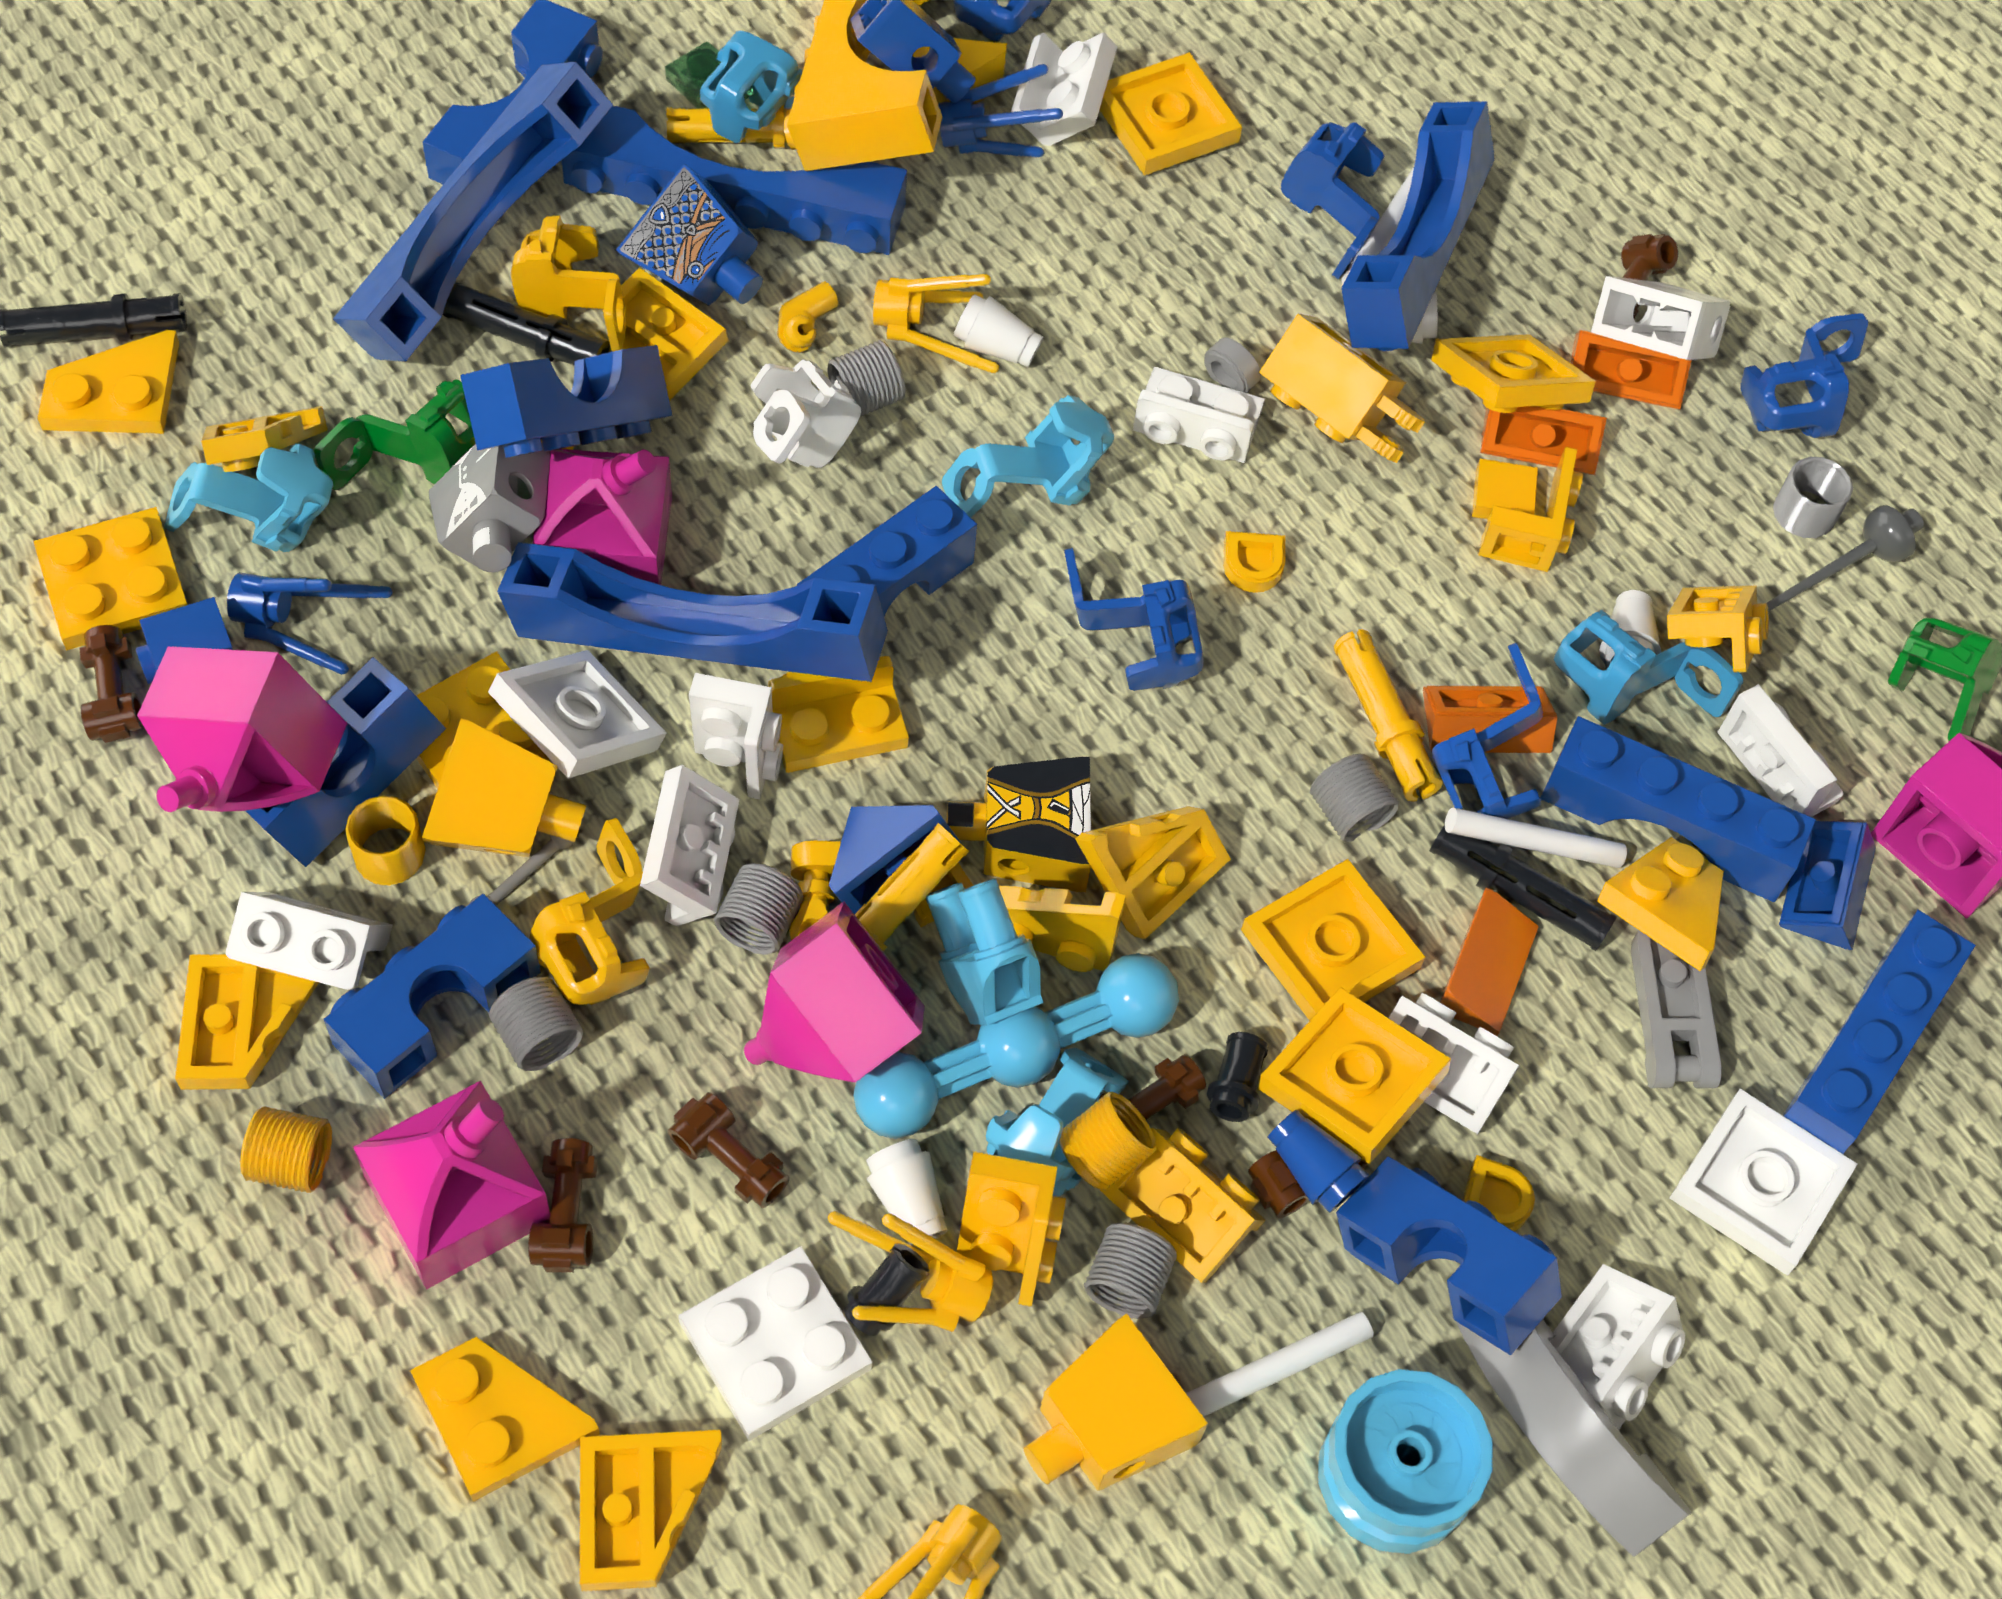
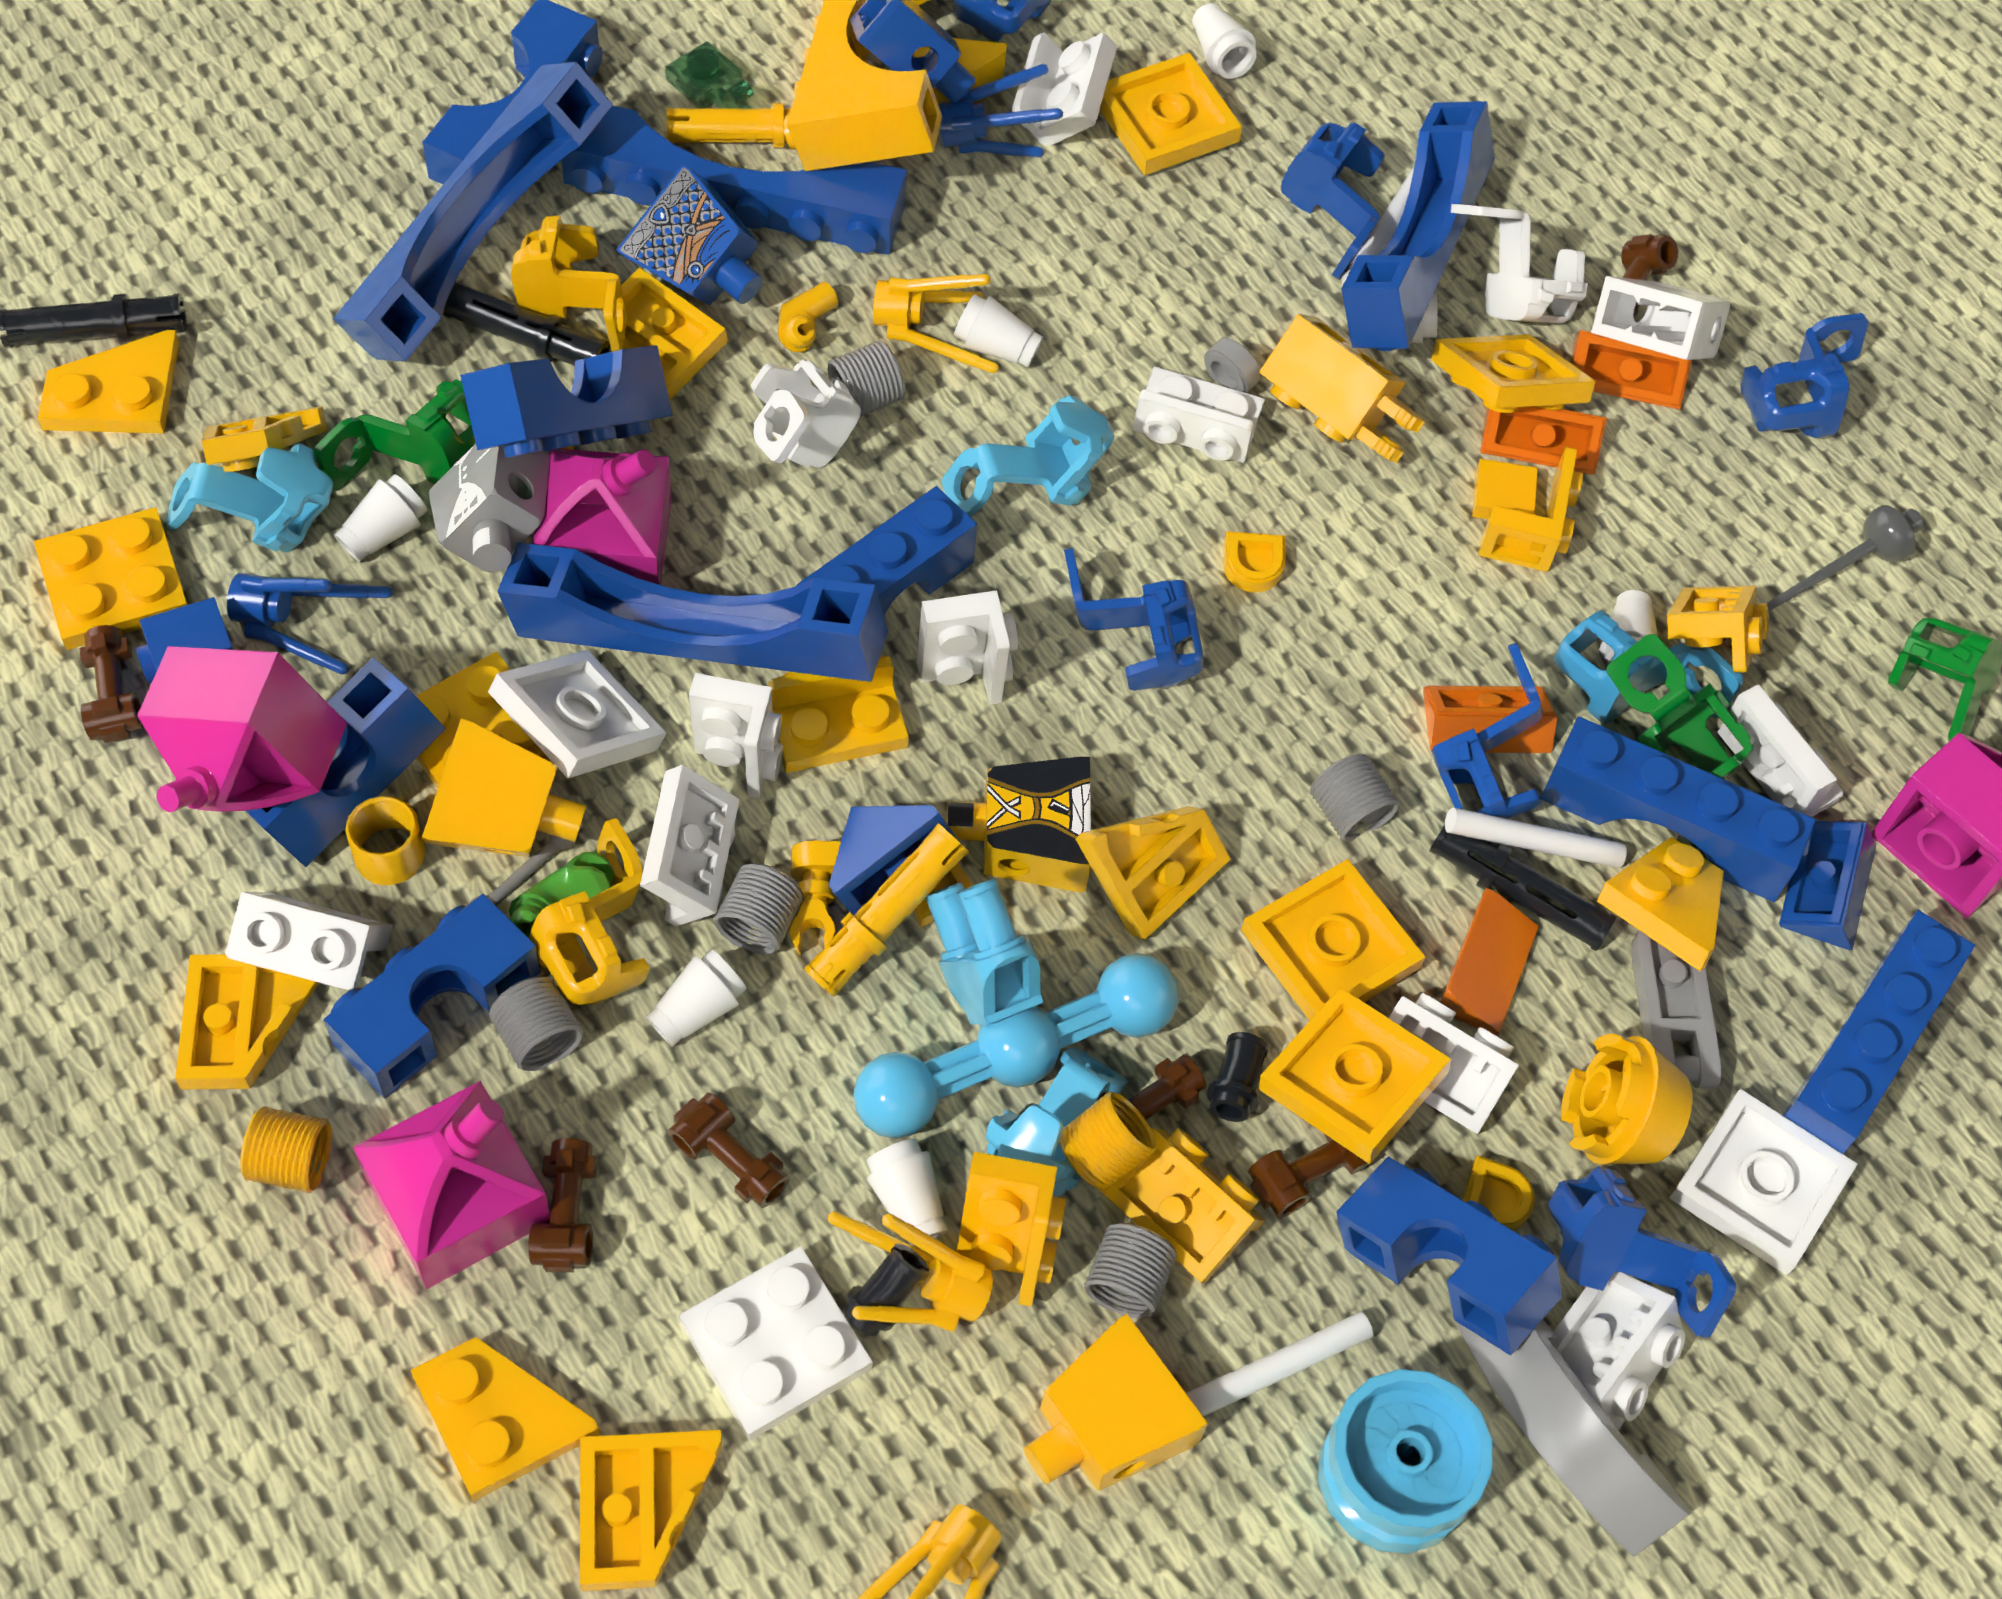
(381, 518): none -> white cone
(584, 872): none -> bright green piece
(696, 998): none -> white cone
(746, 64): dark azure piece -> none
(835, 1003): piece -> none
(965, 639): none -> white bracket
(1073, 933): yellow wing -> none
(1224, 42): none -> white cone
(1318, 1161): blue cone -> none
(1397, 735): yellow pin -> none
(1512, 291): none -> white piece
(1603, 1237): none -> blue piece
(1627, 1103): none -> yellow cone
(1678, 714): none -> green piece
(1820, 478): light grey piece -> none

